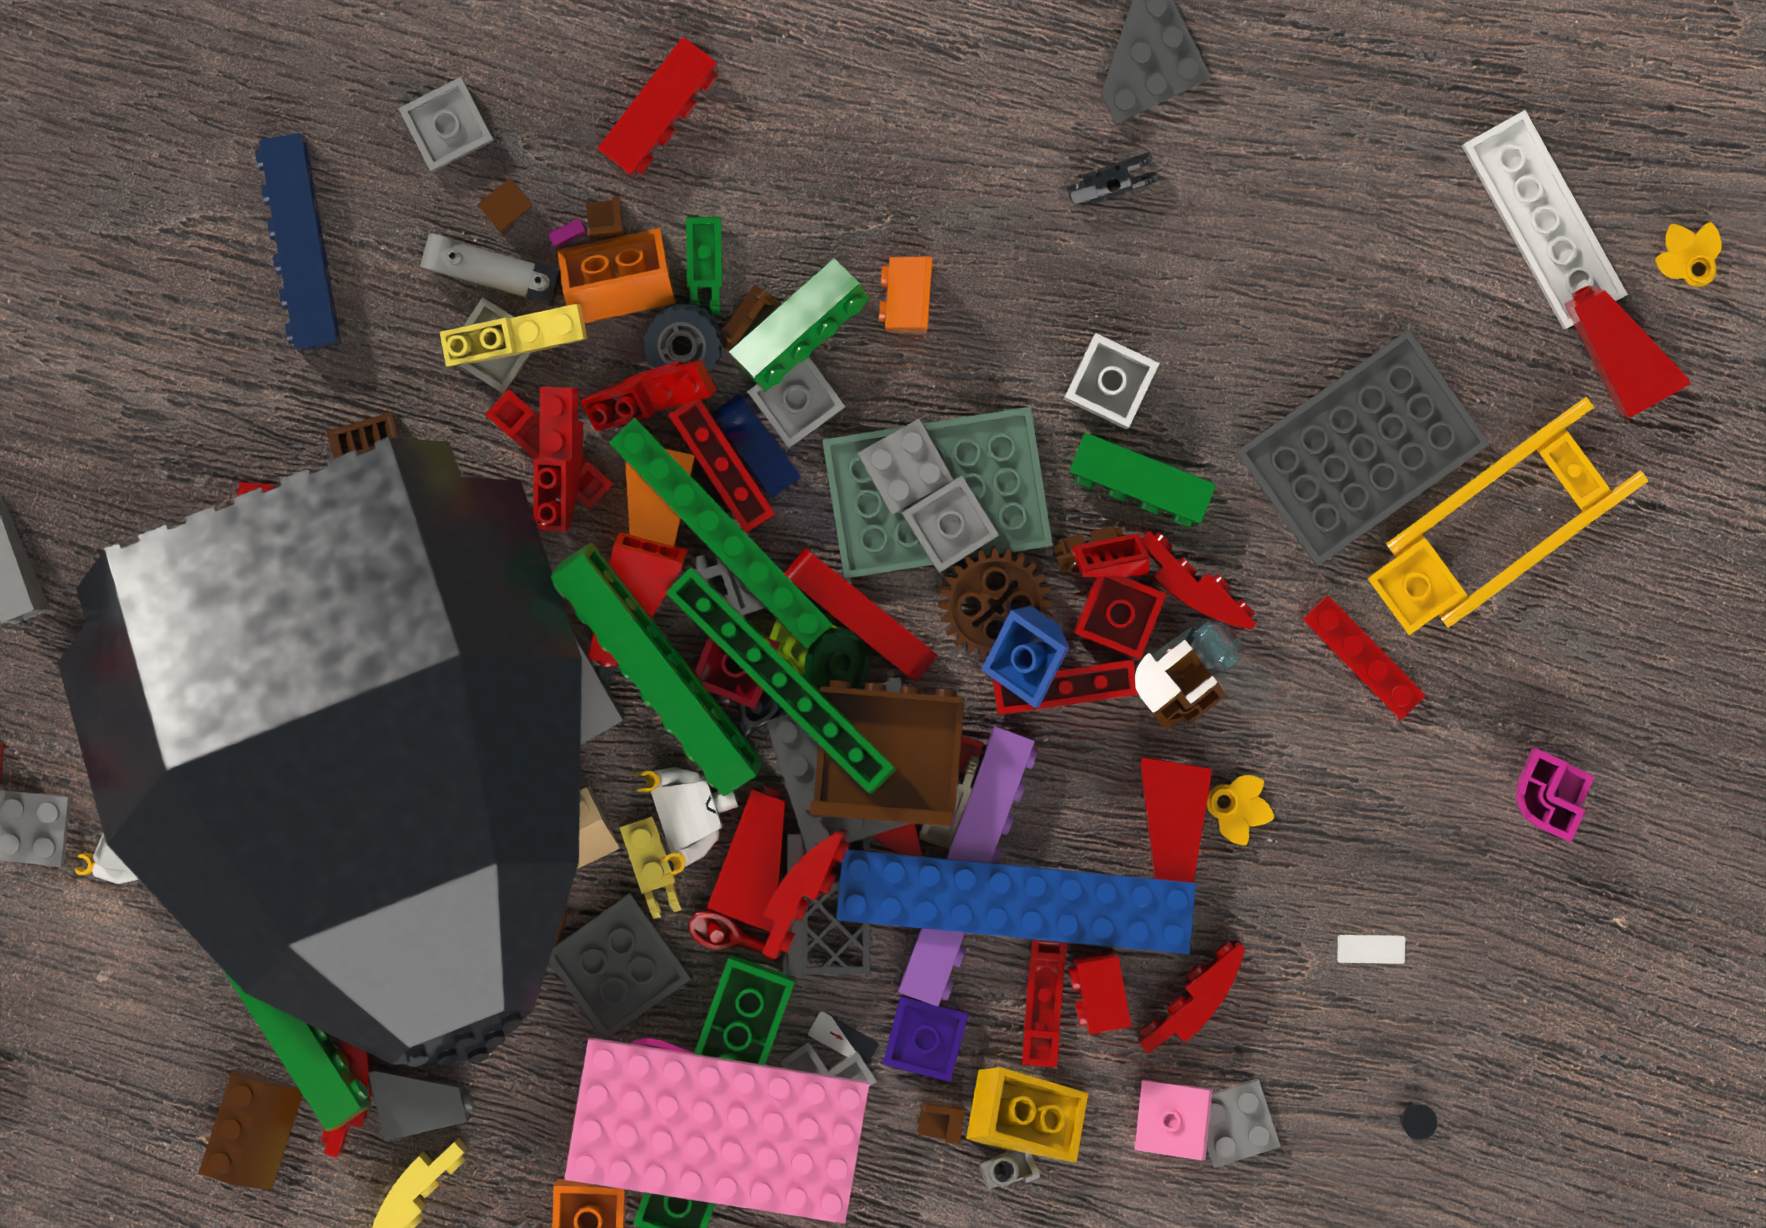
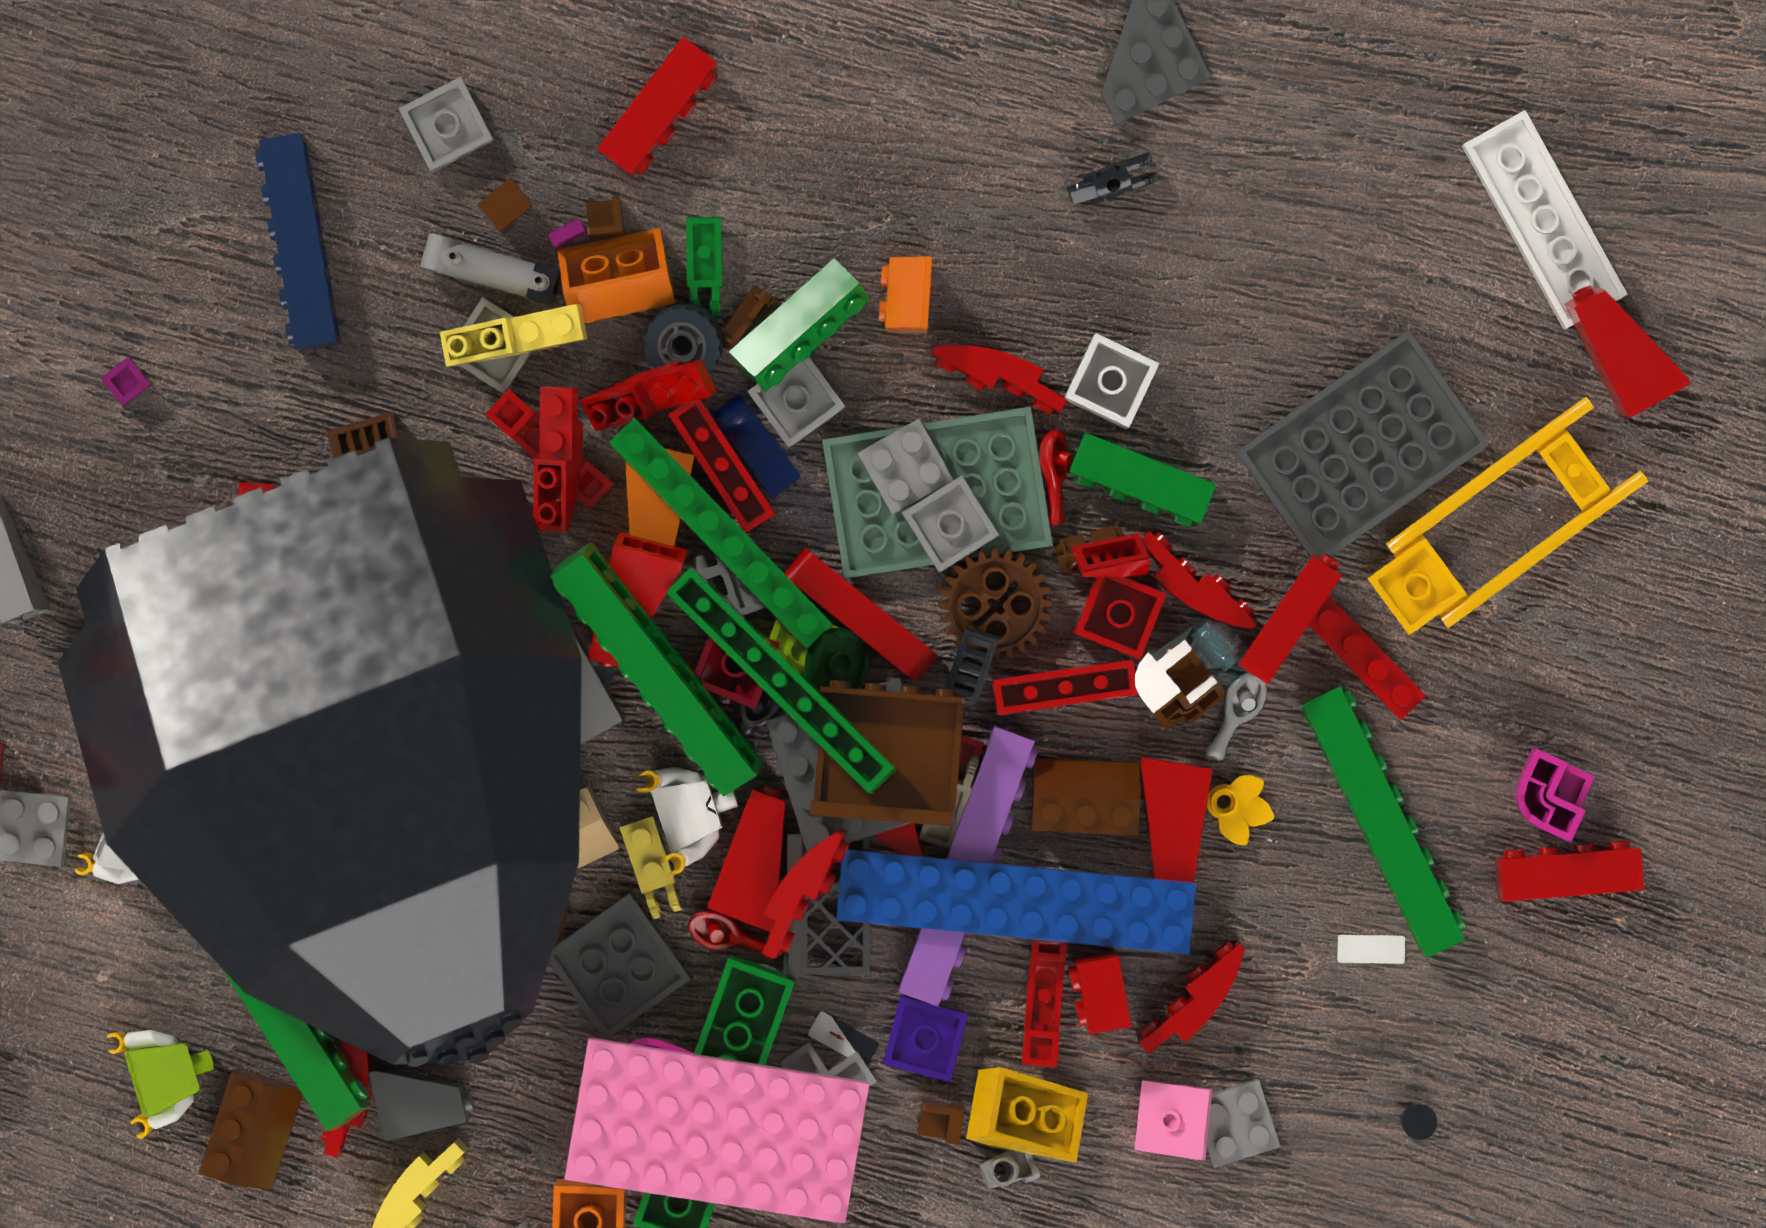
(126, 381): none -> magenta plate
(161, 1075): none -> lime torso
(968, 685): none -> black slope
(986, 365): none -> red slope
(1027, 654): blue slope -> none
(1054, 464): none -> red piece
(1086, 796): none -> reddish brown slope
(1241, 703): none -> light grey piece
(1291, 617): none -> red slope
(1382, 820): none -> green brick
(1569, 872): none -> red brick
(1687, 249): yellow plate -> none

